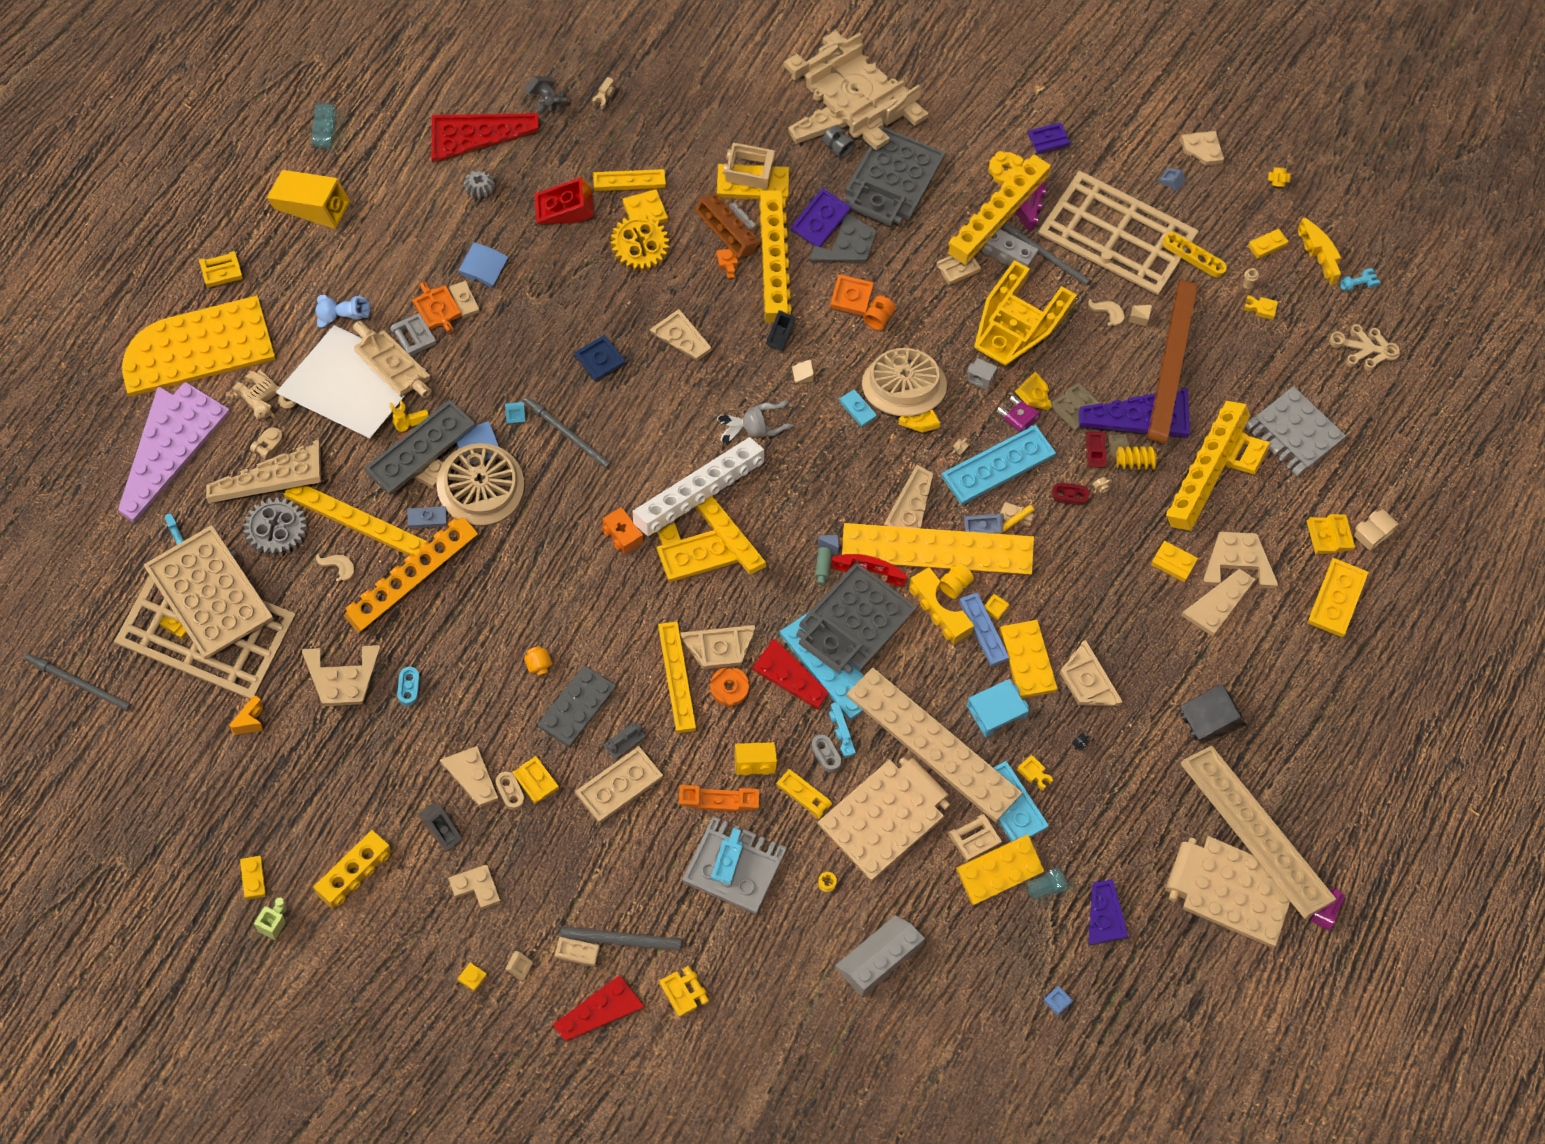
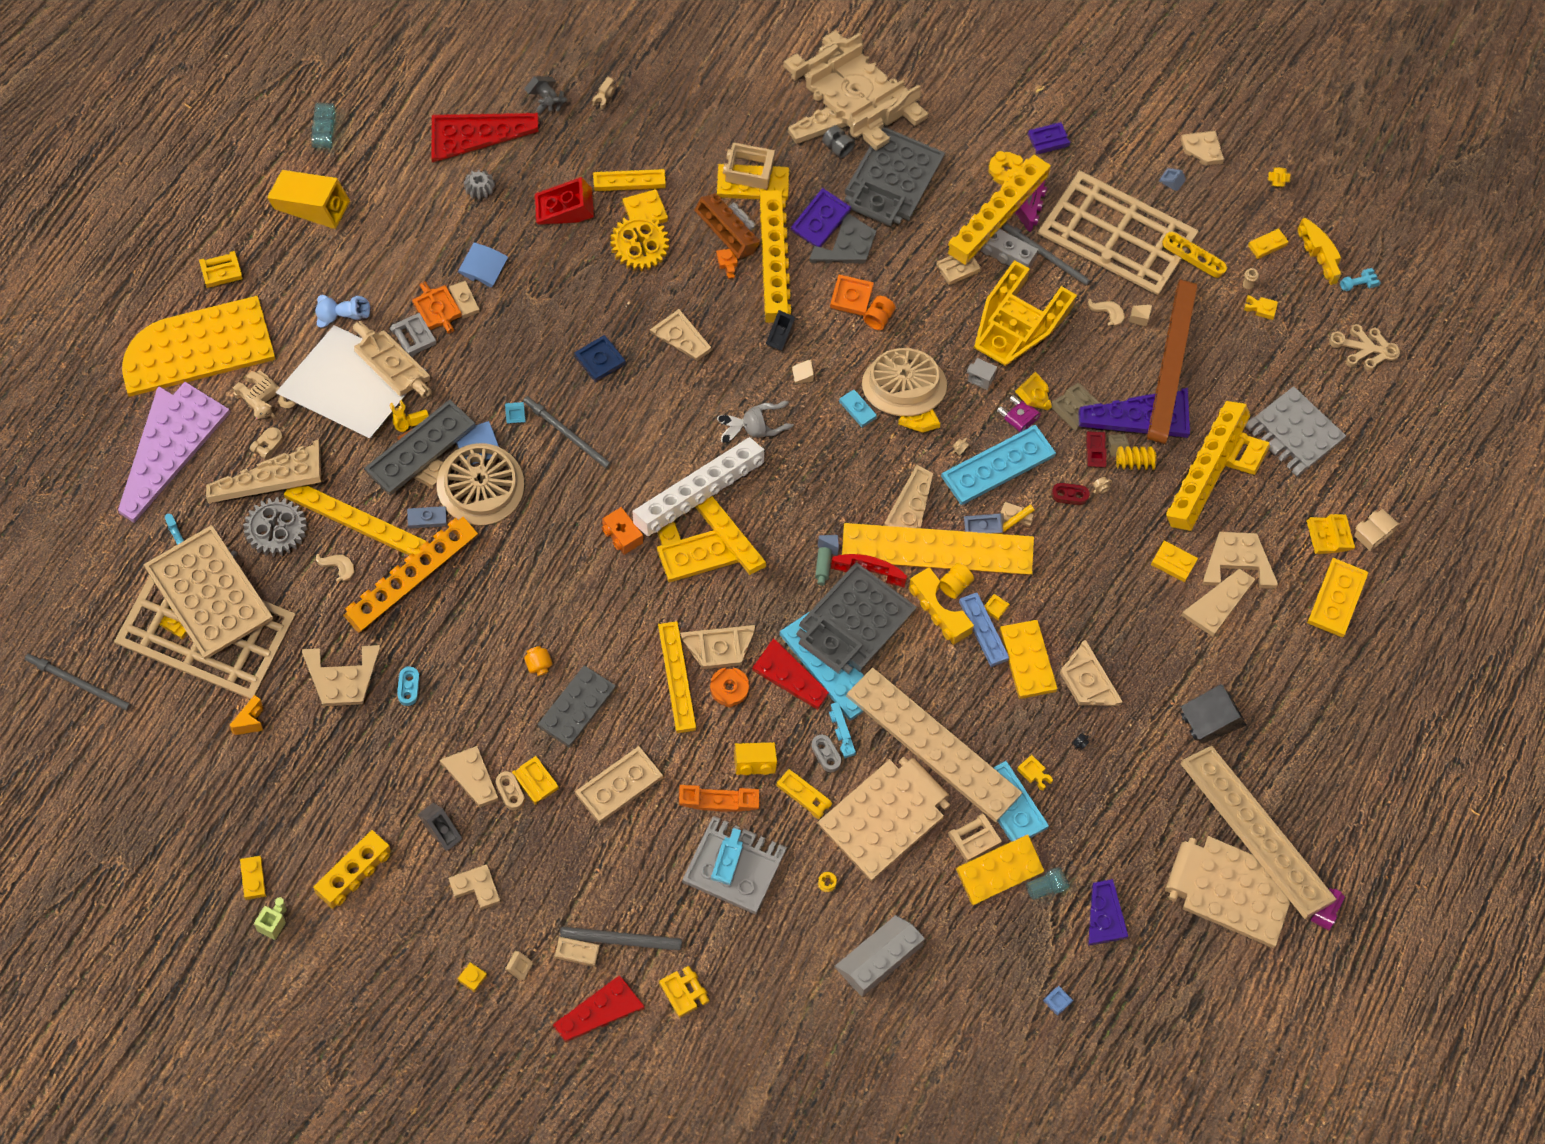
(624, 740): dark grey hinge -> none
(997, 707): medium azure panel -> none

